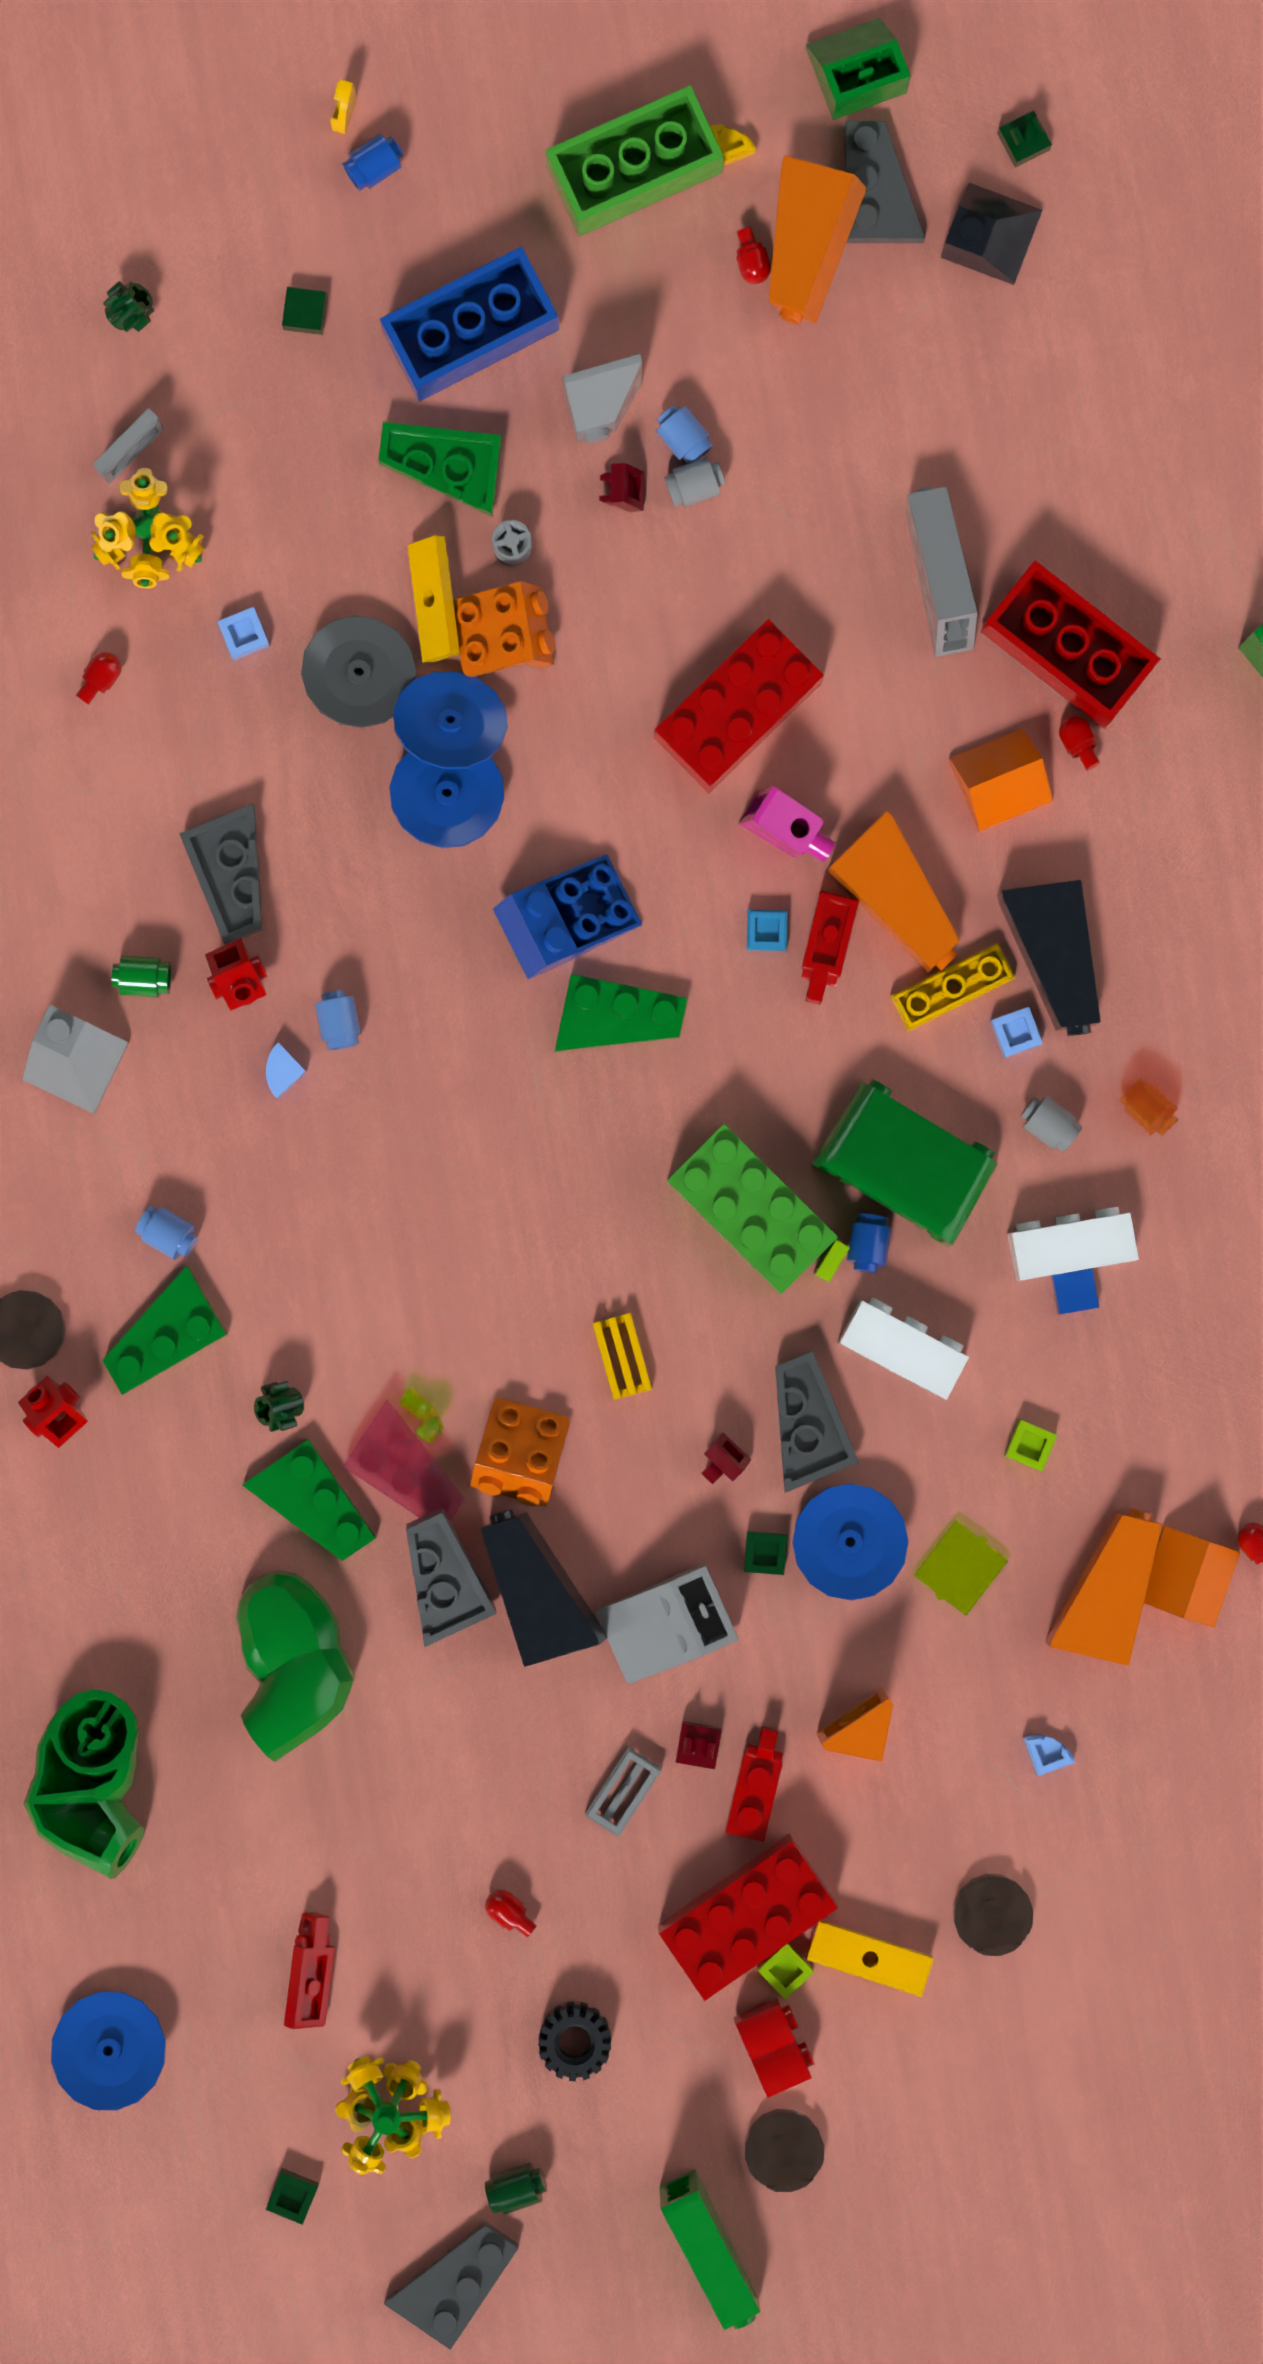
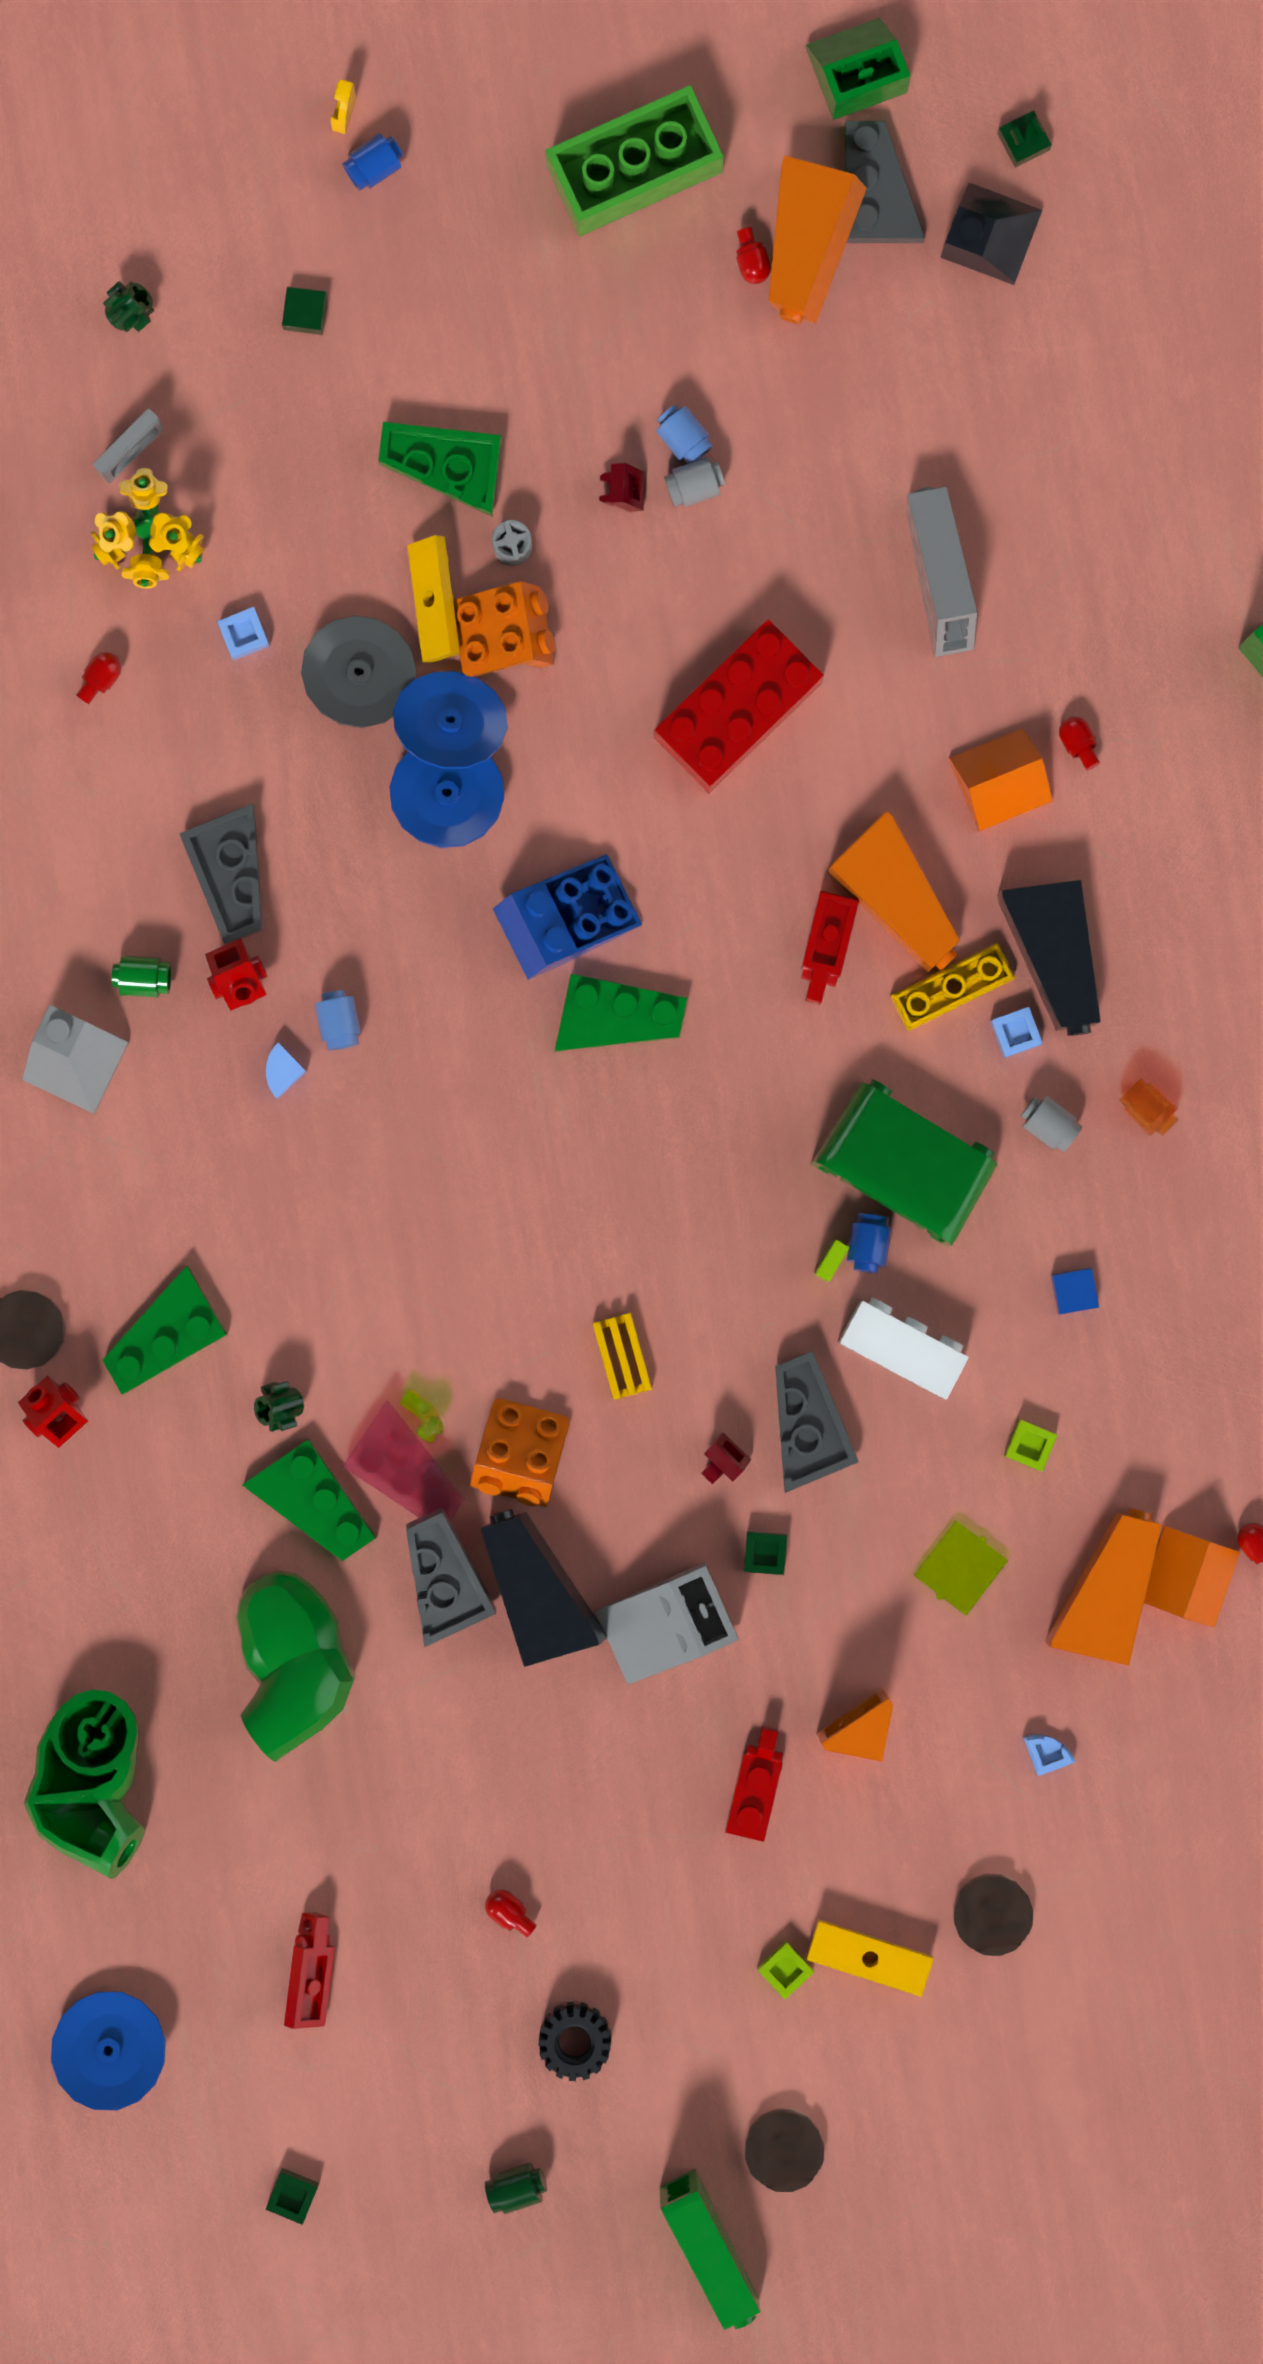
(166, 1232): medium blue brick -> none
(402, 2129): yellow plant -> none
(453, 2288): dark grey wing -> none
(470, 323): blue brick -> none
(601, 397): light grey slope -> none
(641, 1762): light grey tile -> none
(698, 1745): dark red tile -> none
(732, 144): yellow tile -> none
(747, 1917): red brick -> none
(752, 1209): bright green brick -> none
(766, 930): dark azure tile -> none
(771, 819): dark pink torso -> none
(773, 2048): red brick -> none
(850, 1542): blue piece -> none
(1069, 644): red brick -> none
(1072, 1244): white brick -> none

